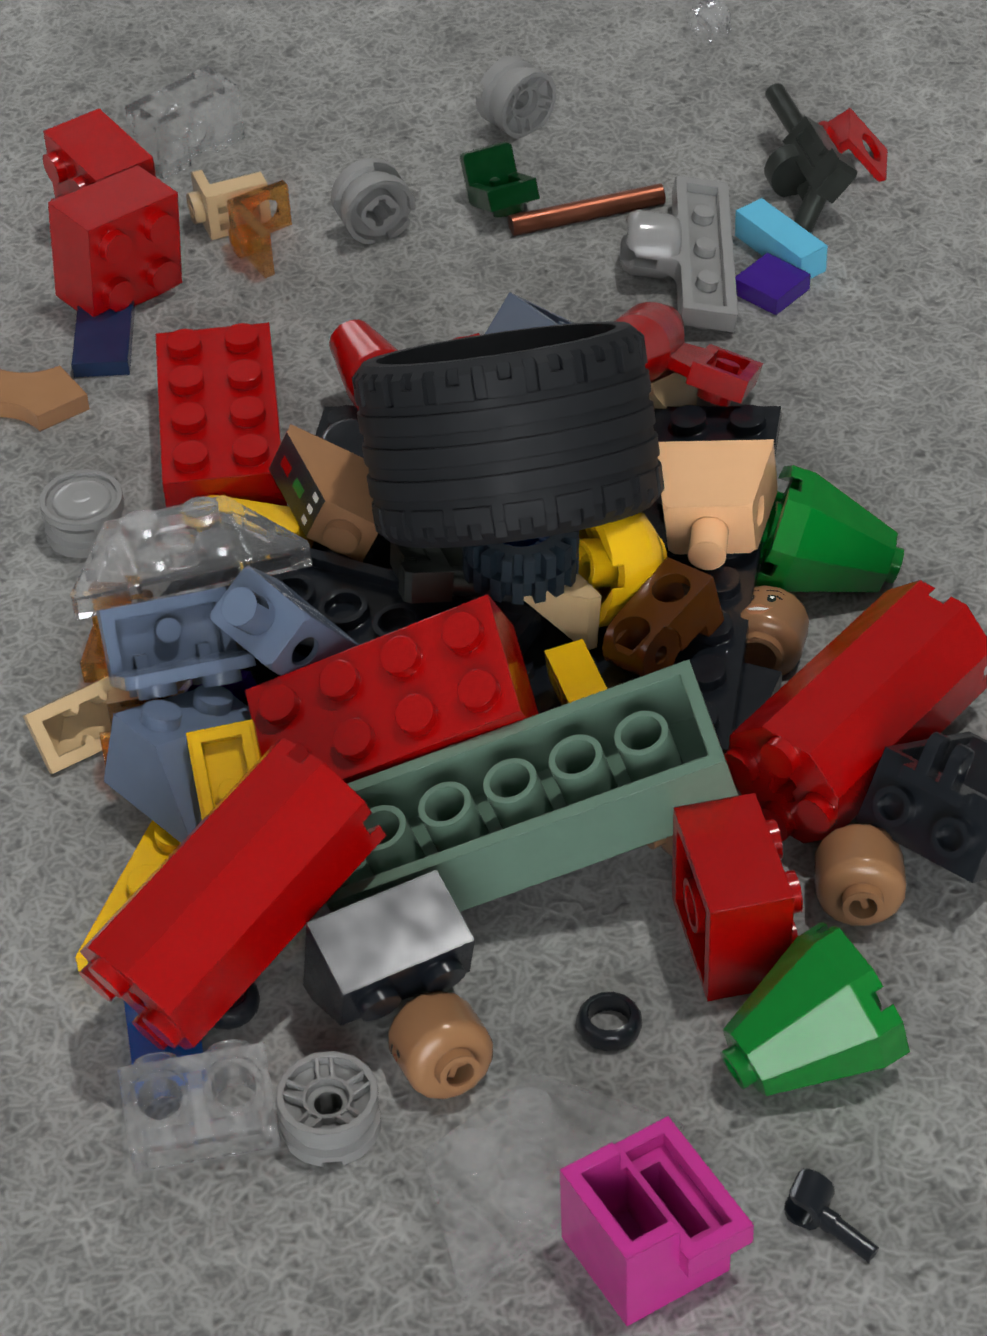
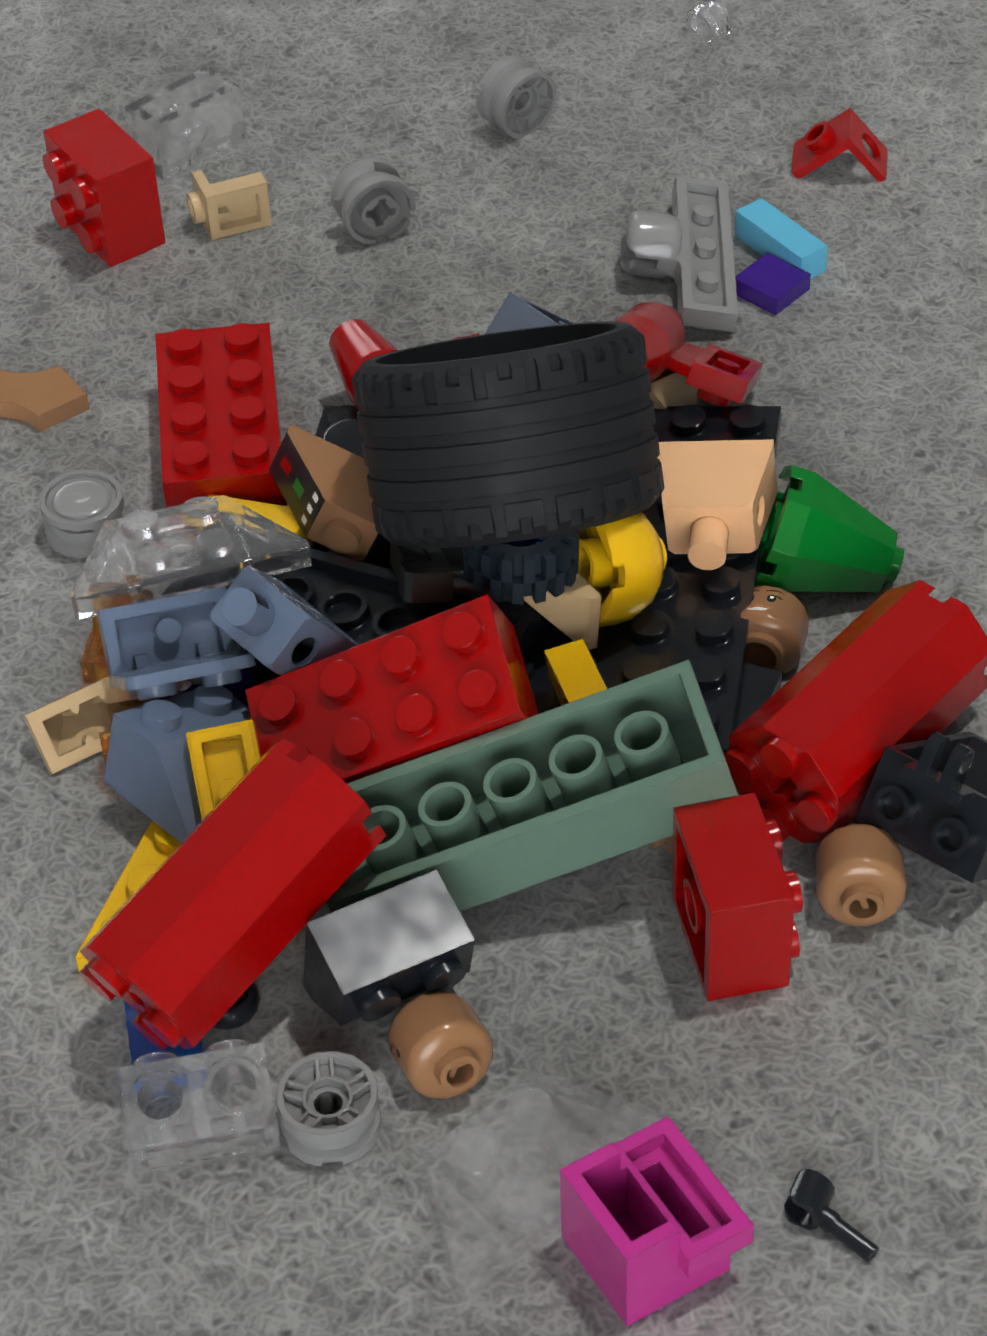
(103, 343): dark blue tile -> none
(116, 242): red brick -> none
(248, 235): clear orange bracket -> none
(494, 180): dark green bracket -> none
(586, 209): copper bar -> none
(609, 1039): black piece -> none
(662, 619): reddish brown leg -> none
(807, 162): pearl dark grey piece -> none
(813, 1019): green cone -> none

